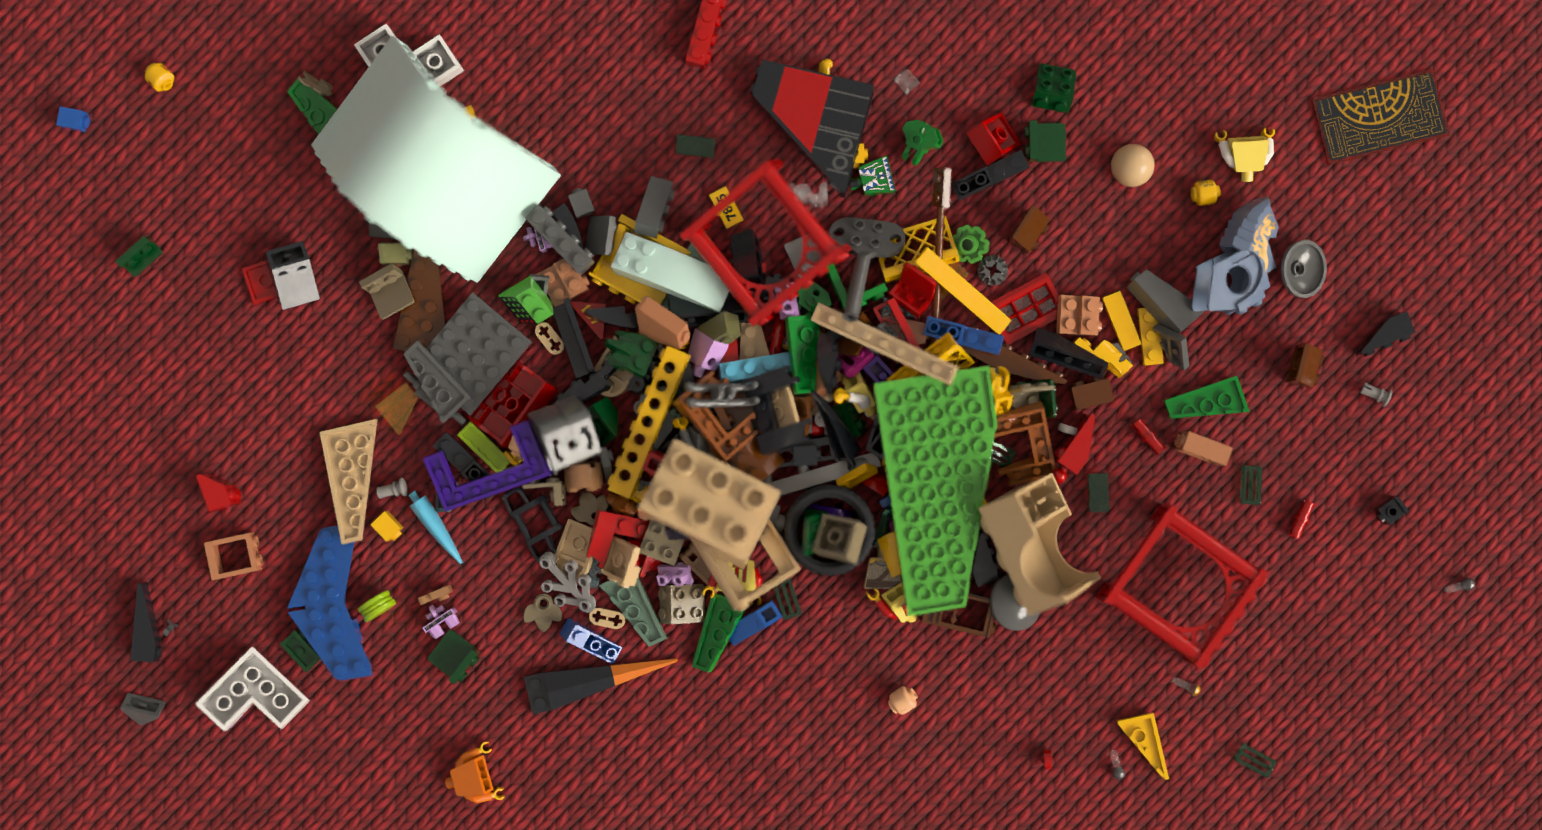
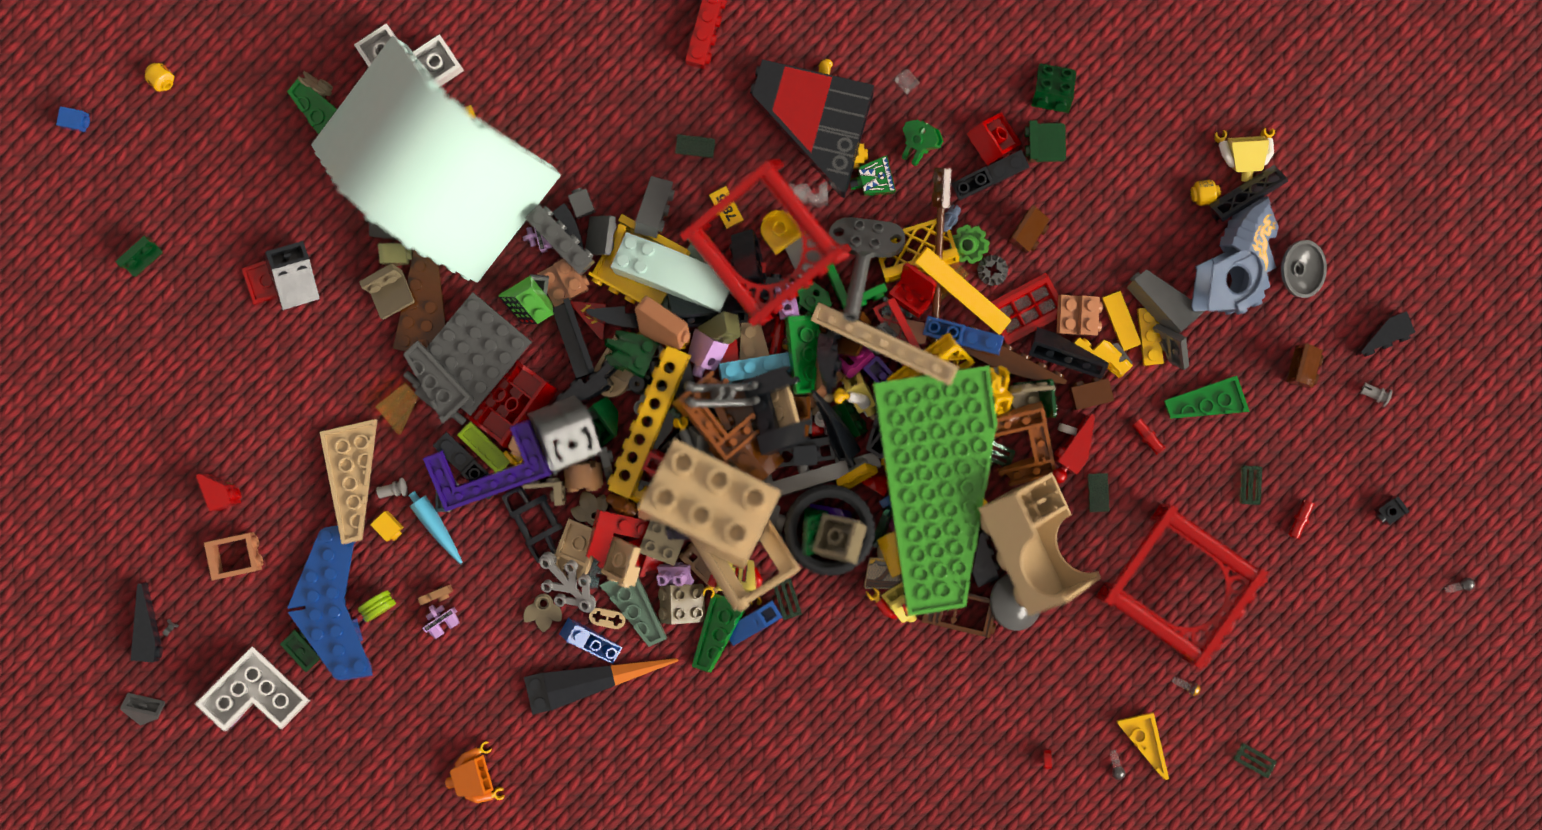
(454, 656): dark green bracket -> none
(546, 341): tan beam -> none
(779, 230): none -> yellow tile
(902, 700): light nougat head -> none
(951, 217): none -> sand blue axle
(1132, 165): tan piece -> none
(1203, 448): nougat window -> none
(1247, 193): none -> black fence
(1380, 117): black piece -> none

